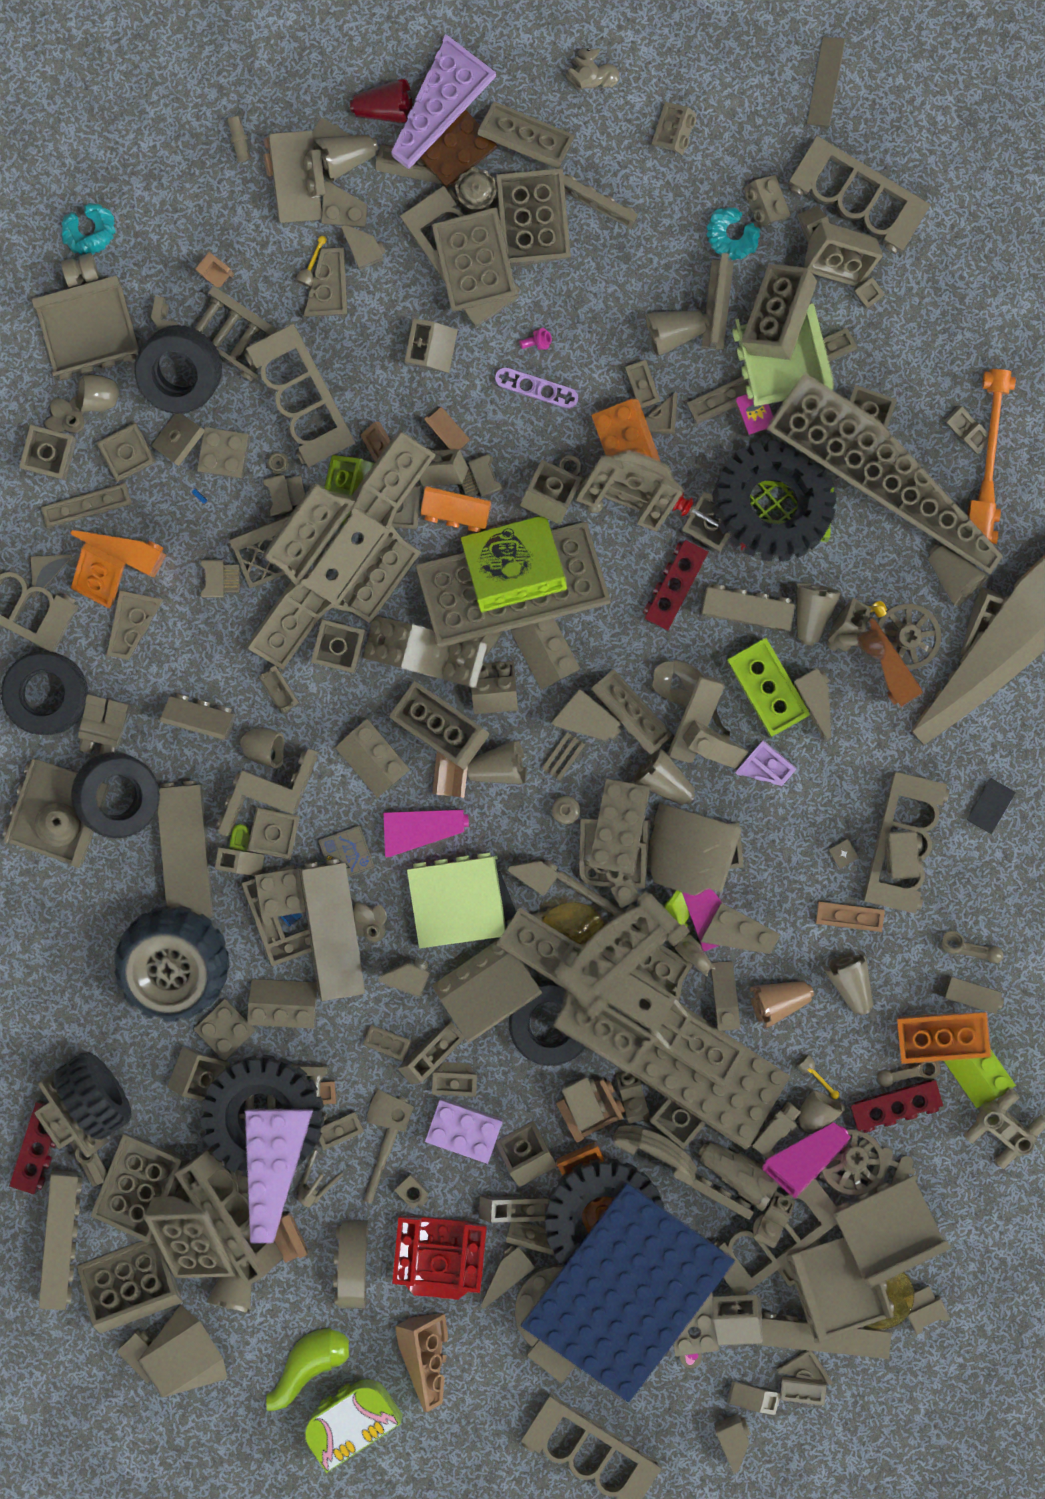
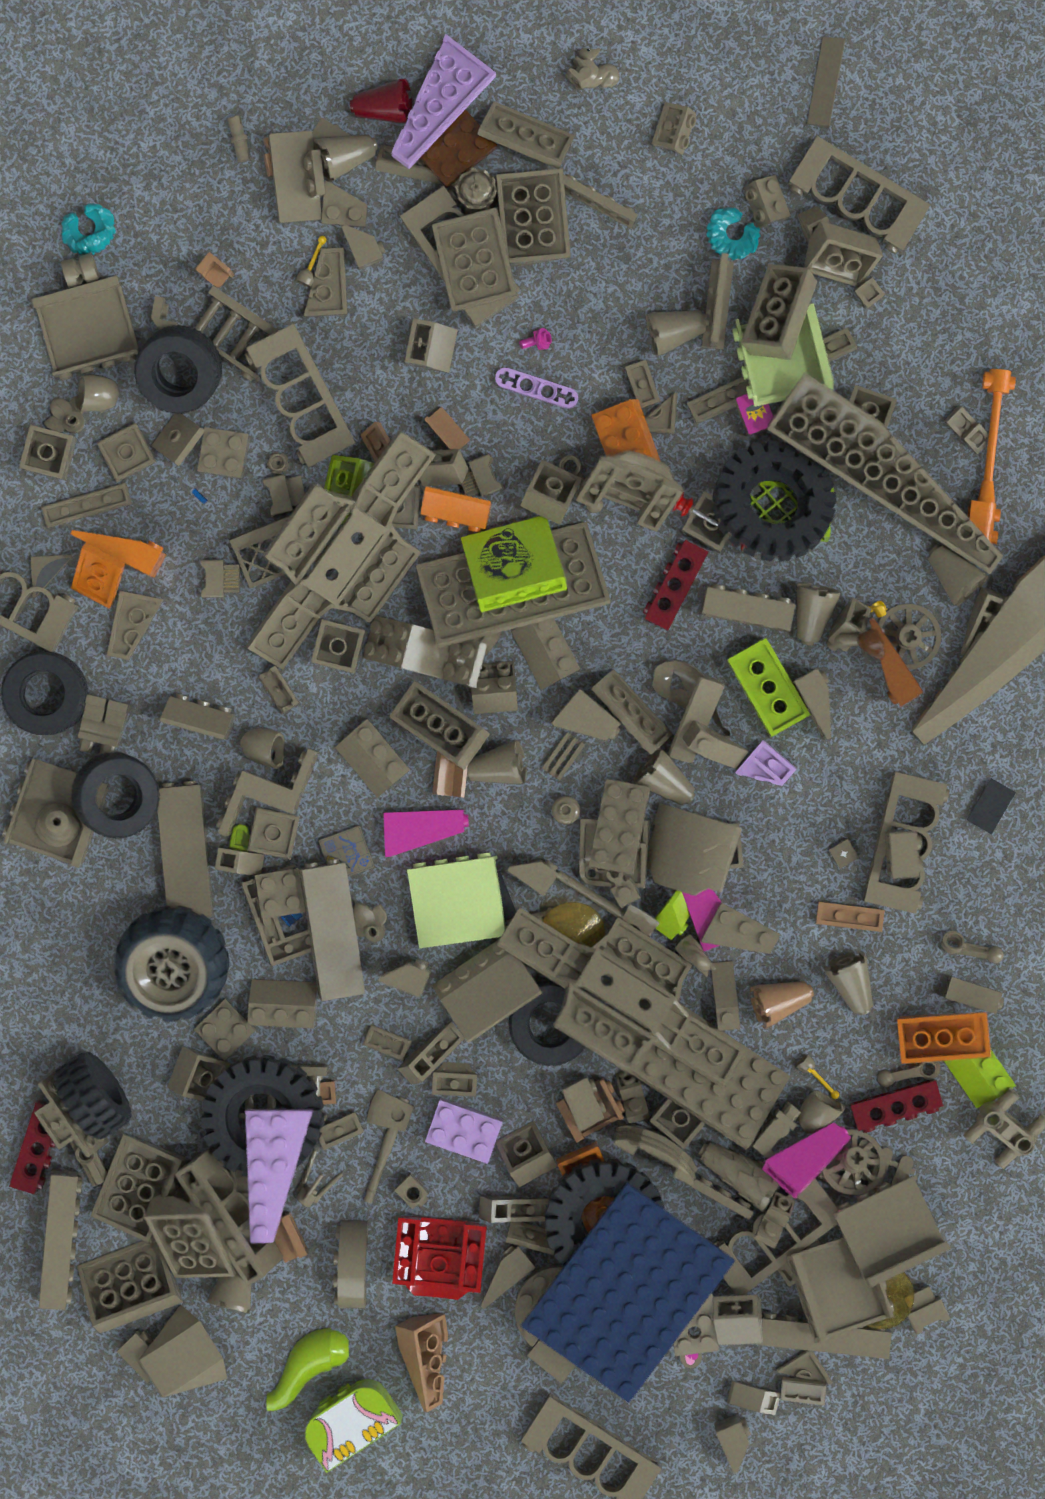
(592, 990): dark tan piece -> none

